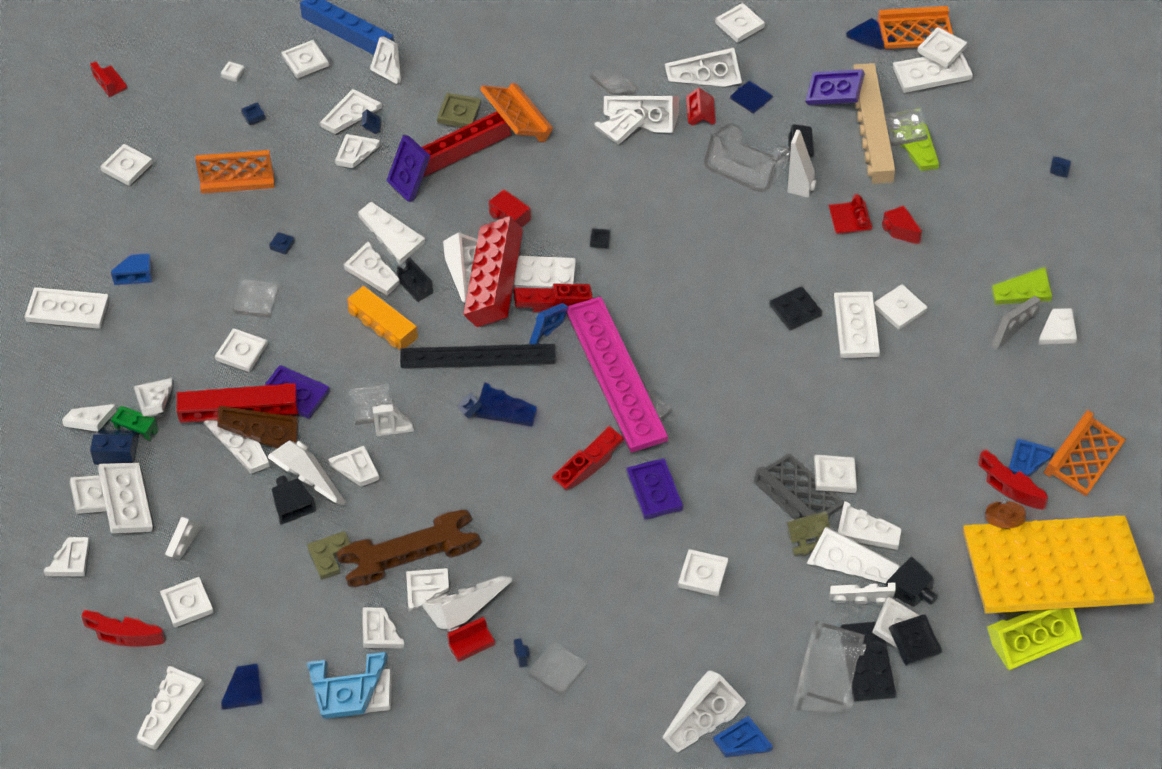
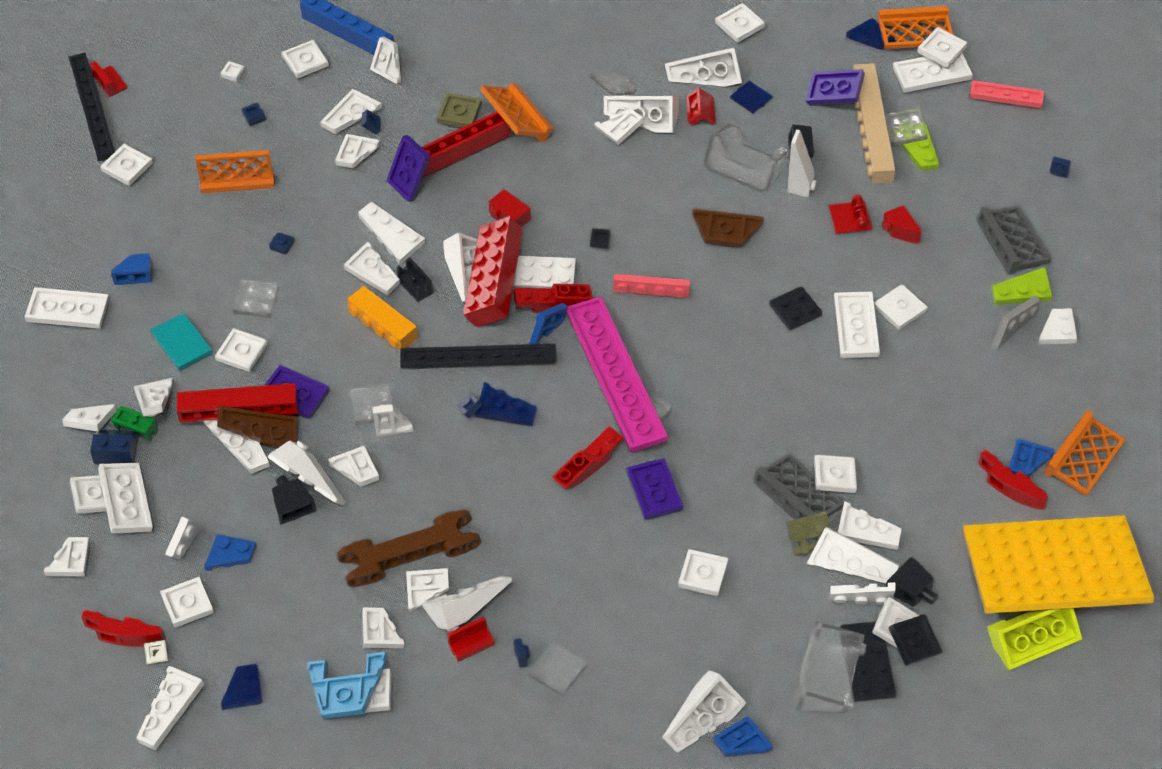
(91, 106): none -> black plate
(156, 652): none -> tile
(181, 341): none -> teal tile
(229, 552): none -> blue wing
(324, 551): olive plate -> none
(651, 286): none -> coral plate
(726, 227): none -> reddish brown wing
(1000, 240): none -> dark grey fence
(1005, 515): dark orange tile -> none
(1006, 94): none -> coral plate

